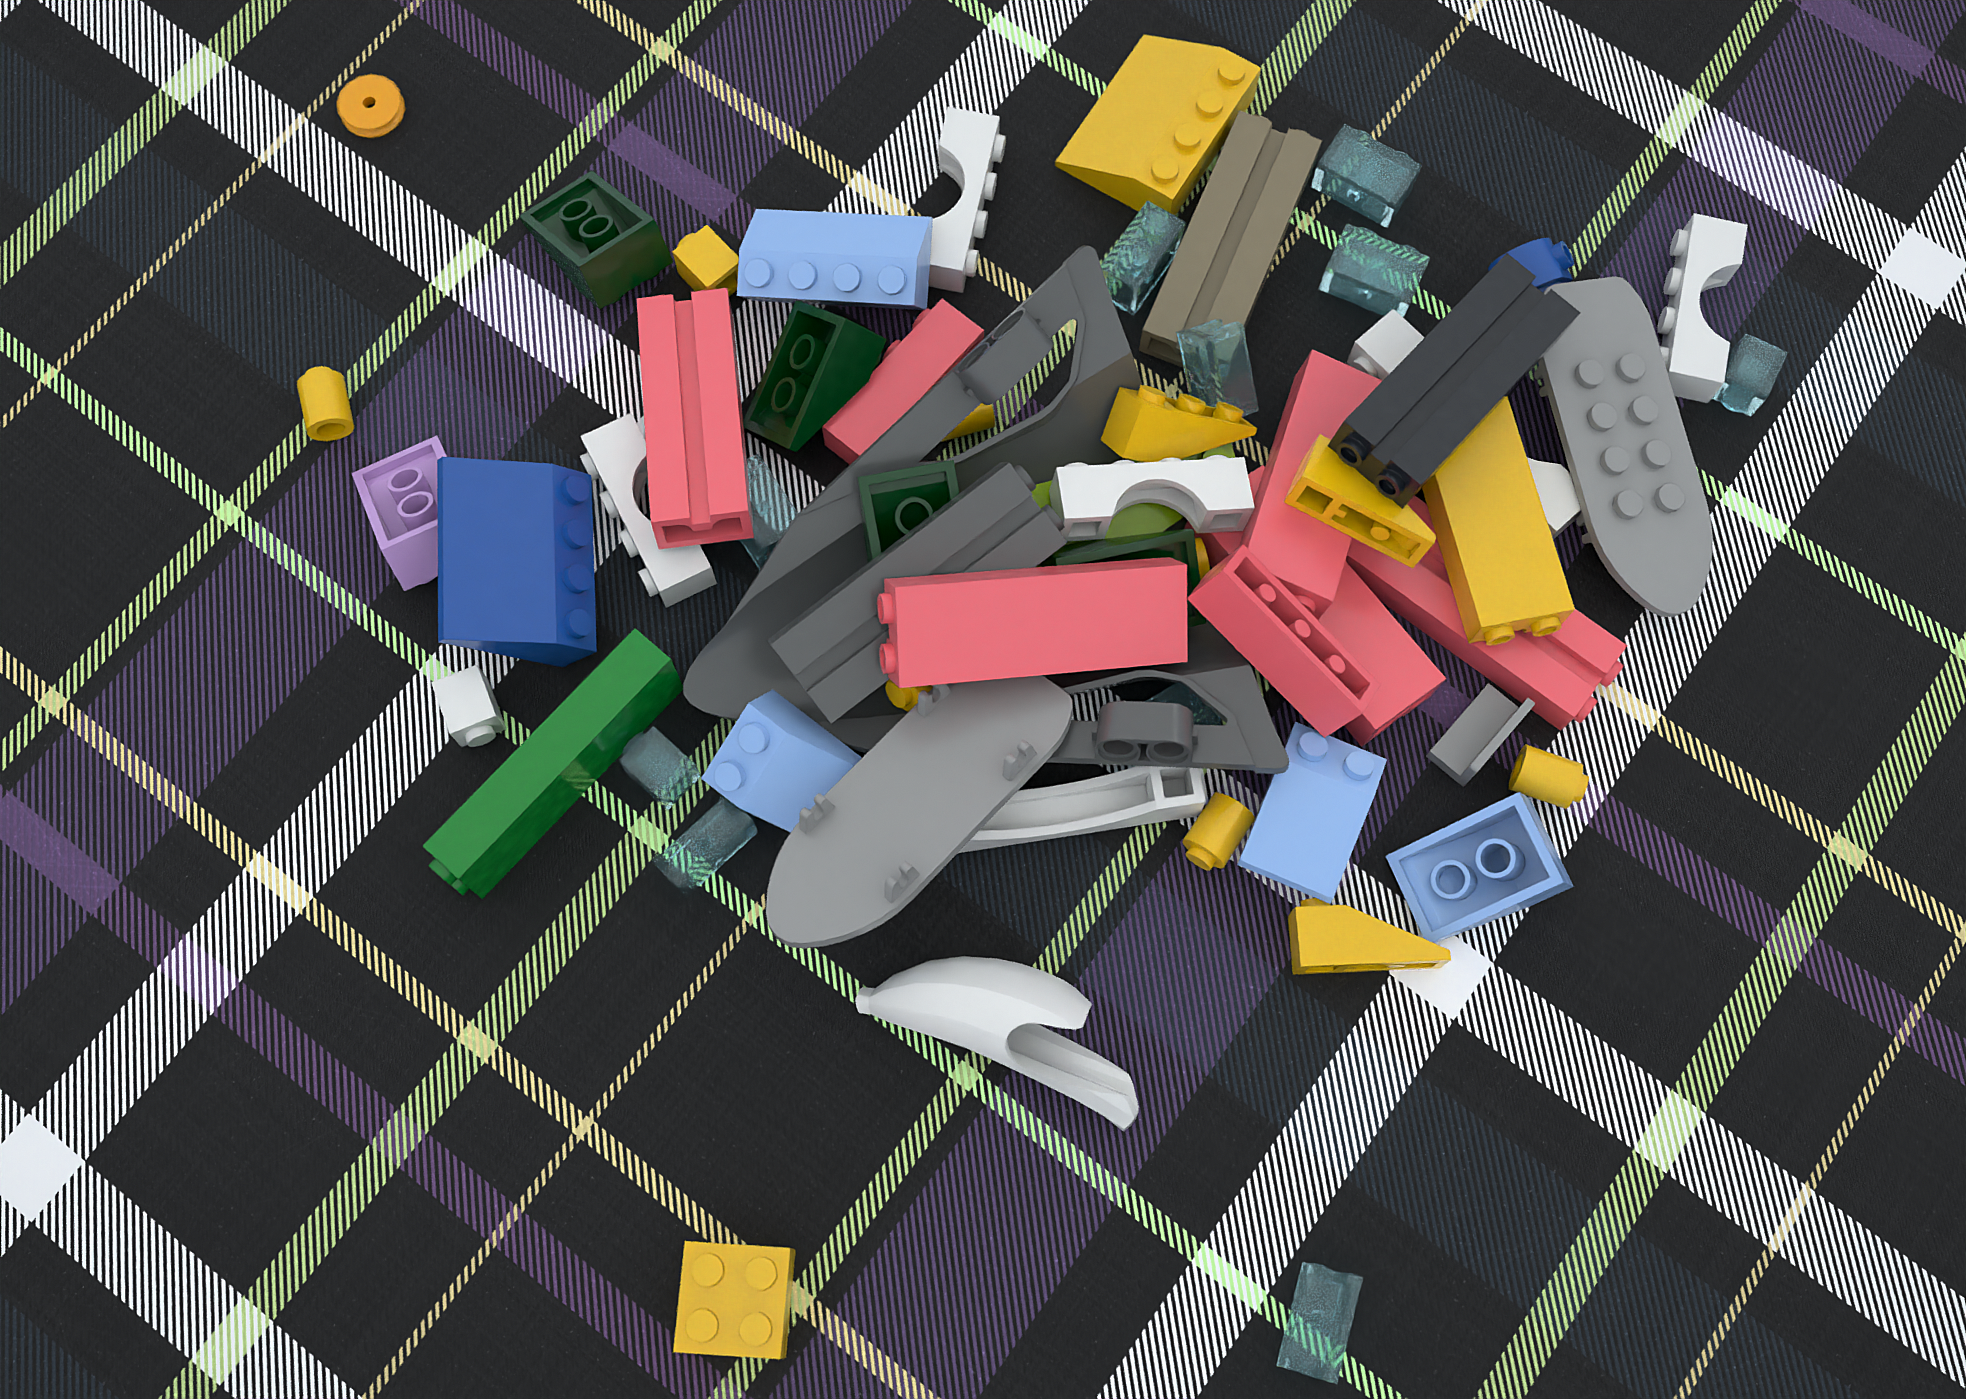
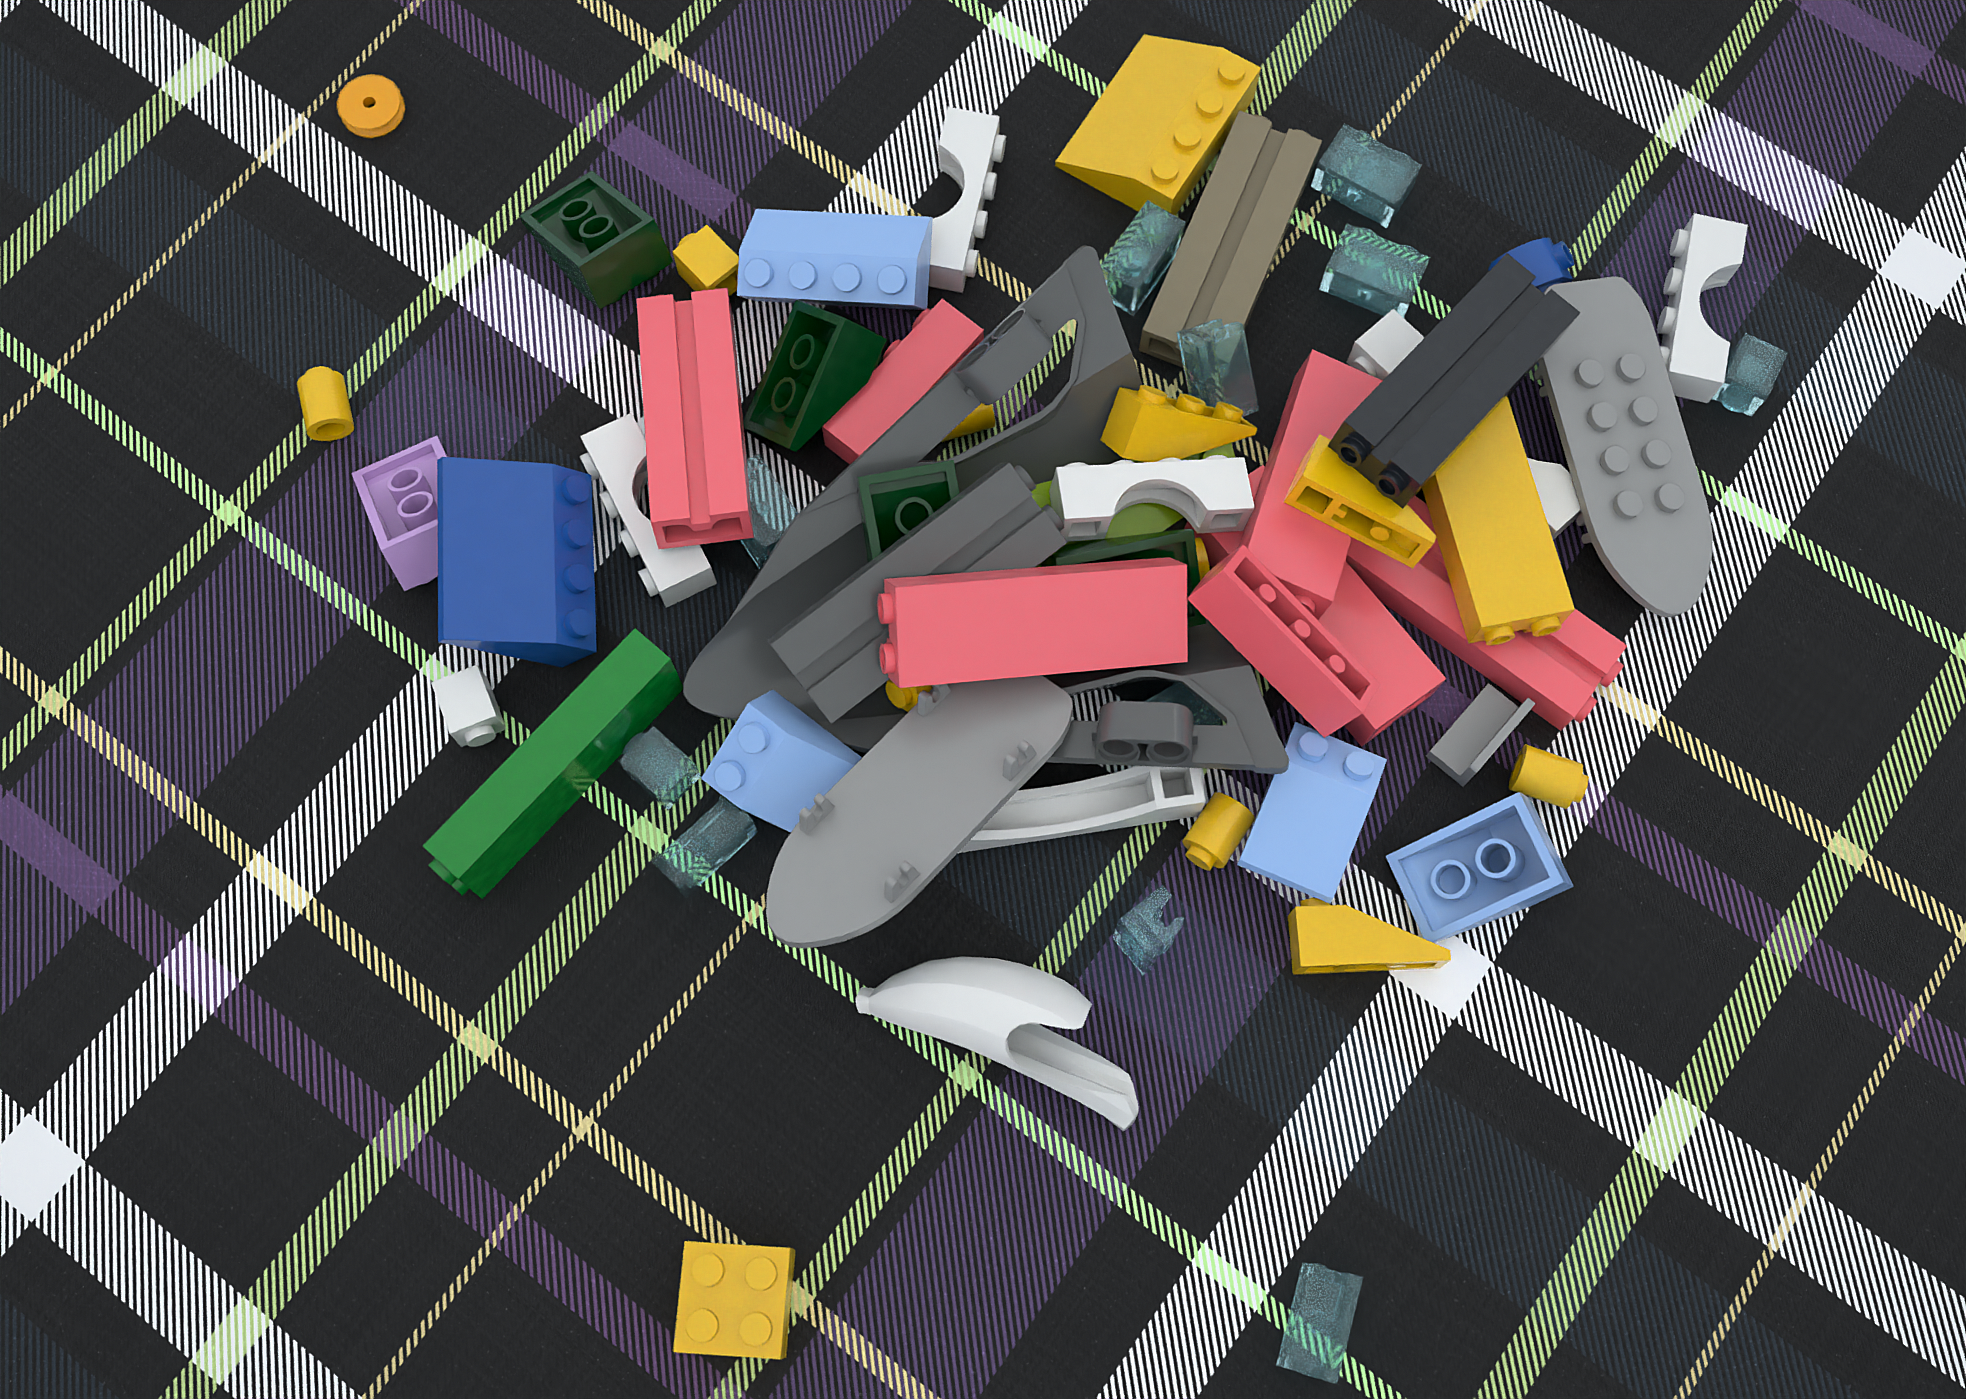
(1142, 934): none -> clear light blue hinge

